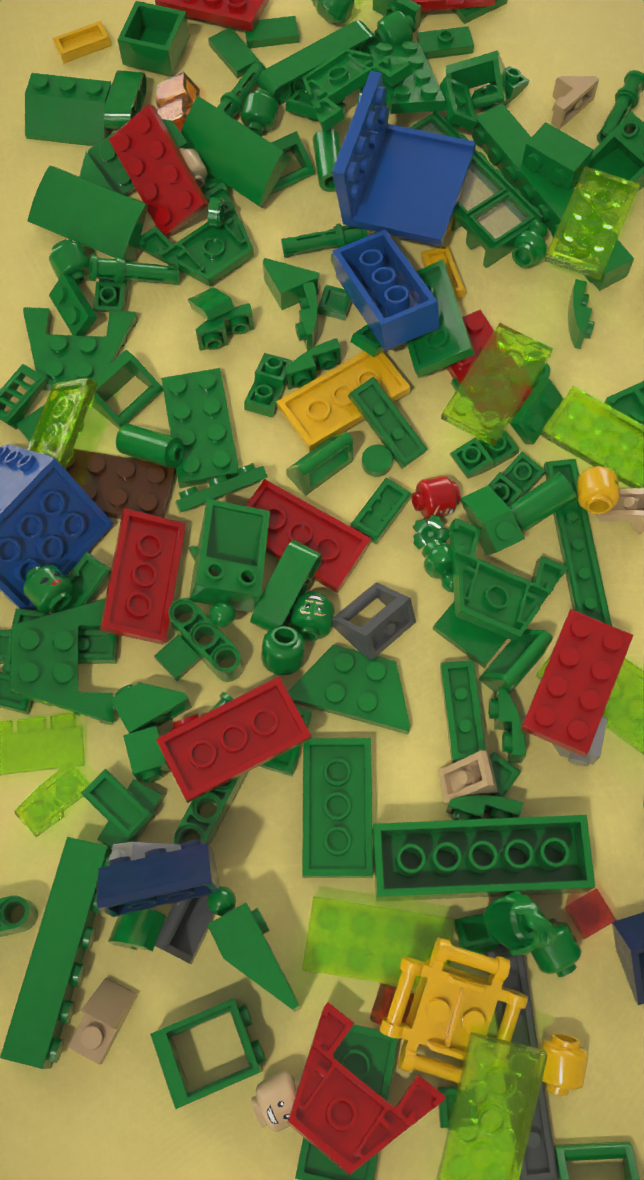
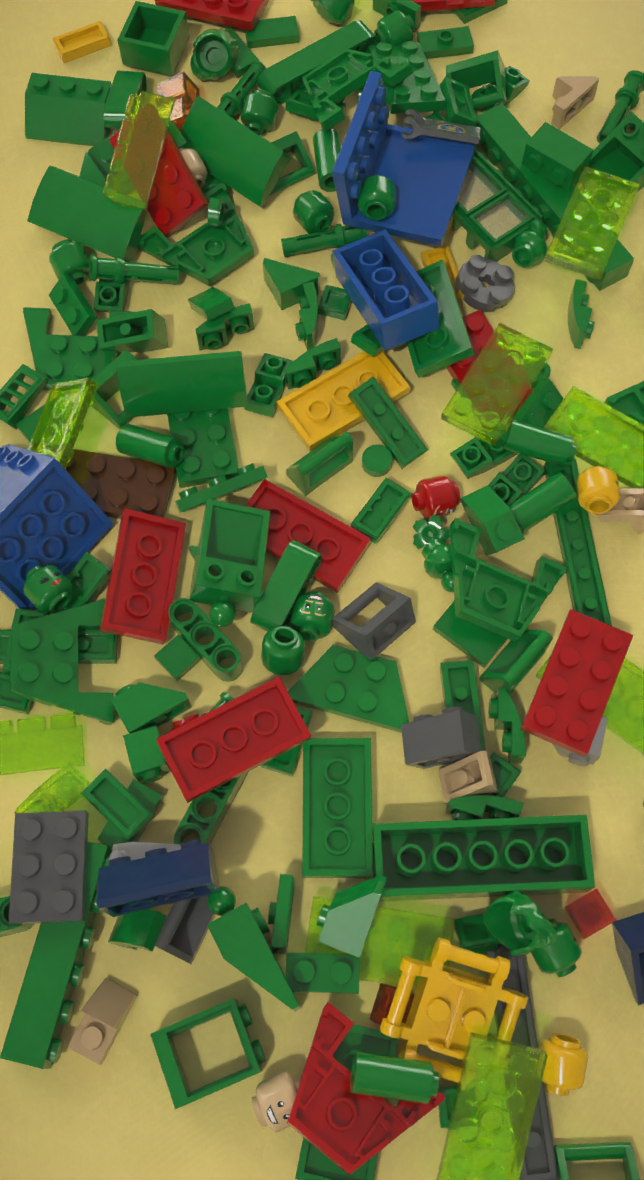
(49, 867): none -> dark grey plate
(132, 332): none -> green slope
(144, 144): none -> clear neon green windscreen
(182, 384): none -> green slope
(214, 54): none -> green hair
(280, 914): none -> green plate
(313, 211): none -> green head
(322, 973): none -> green plate
(350, 916): none -> slope
(377, 197): none -> green head
(393, 1077): none -> green brick
(439, 129): none -> dark grey flag
(440, 738): none -> dark grey brick
(485, 270): none -> dark grey plate
(539, 443): none -> green brick

